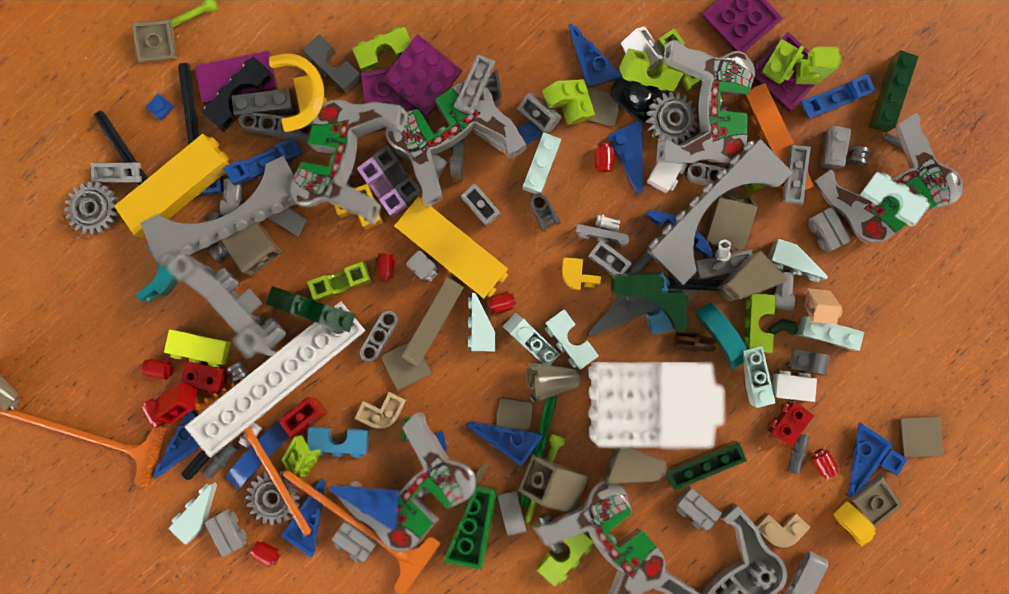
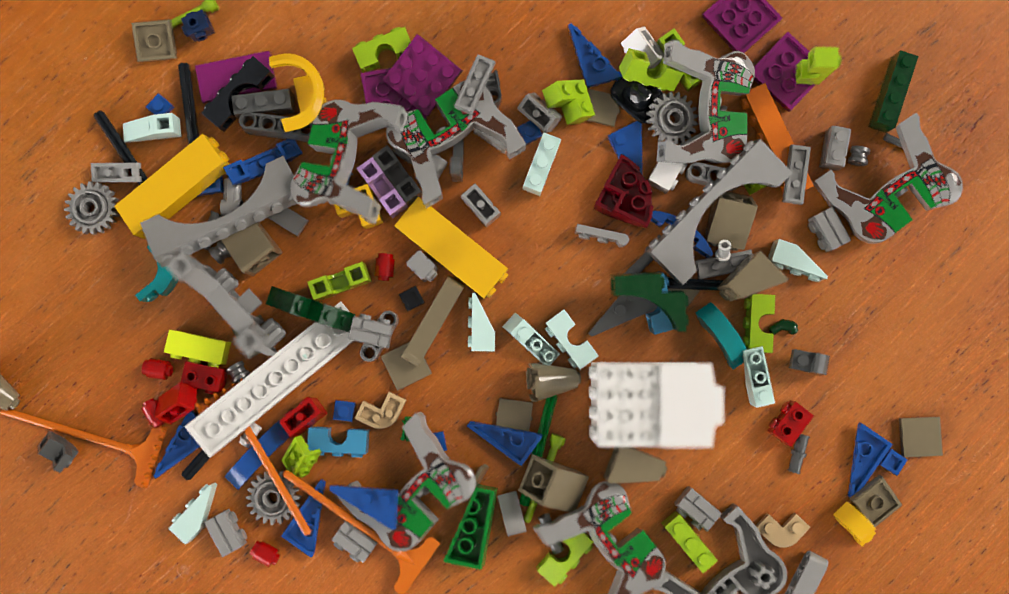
(57, 450): none -> dark grey brick
(152, 128): none -> light aqua slope
(197, 26): none -> dark blue brick
(219, 460): dark grey pin -> none
(344, 76): dark grey arch -> none
(344, 410): none -> blue plate
(370, 331): none -> light grey brick
(411, 298): none -> black tile
(501, 303): red brick -> none
(544, 213): dark grey piece -> none
(573, 275): yellow brick -> none
(604, 158): red brick -> none
(607, 223): white pin -> none
(608, 259): light grey brick -> none
(626, 195): none -> dark red brick
(689, 541): none -> lime arch
(693, 341): reddish brown arm -> none
(705, 465): dark green brick -> none
(782, 61): lime bracket -> none
(783, 294): light grey piece -> none
(794, 387): white brick -> none
(822, 306): light nougat brick -> none
(825, 463): red brick -> none
(831, 333): light aqua arch -> none
(838, 96): blue slope -> none
(911, 205): light aqua arch -> none

